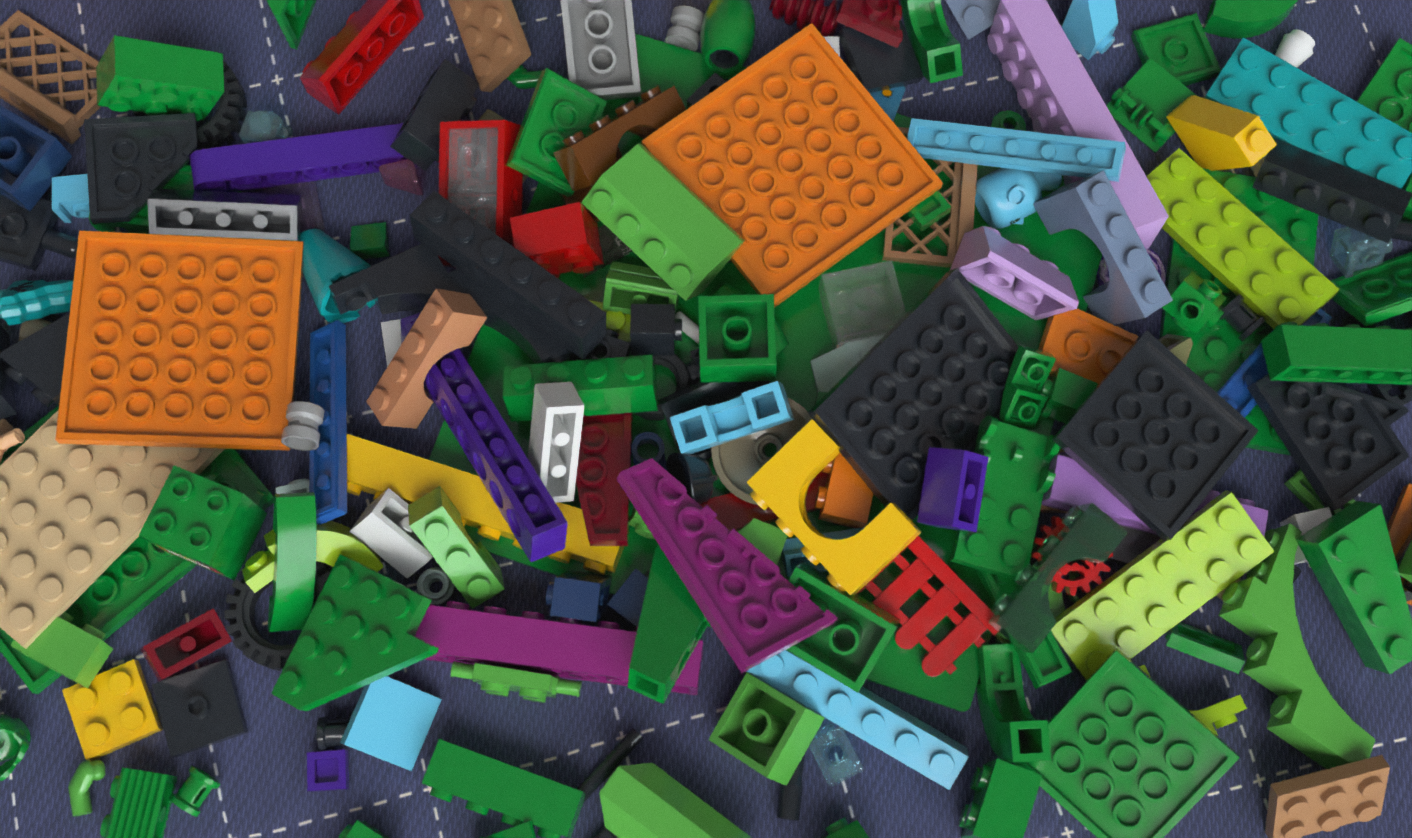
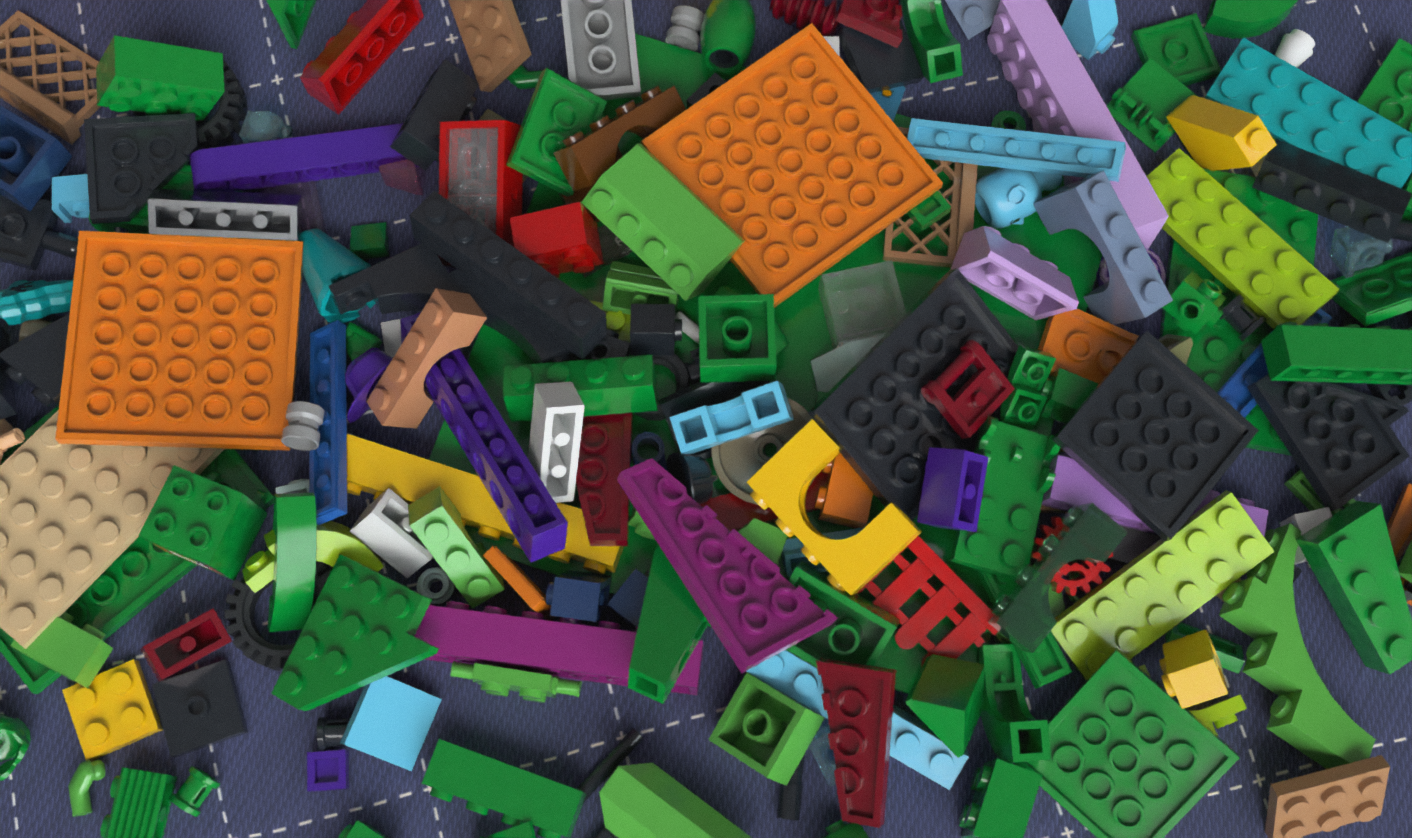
(359, 341): none -> green tile
(362, 378): none -> dark purple piece
(519, 581): none -> orange tile
(860, 725): none -> dark red wing
(949, 699): none -> green slope
(976, 398): none -> dark red plate
(1192, 670): none -> yellow brick

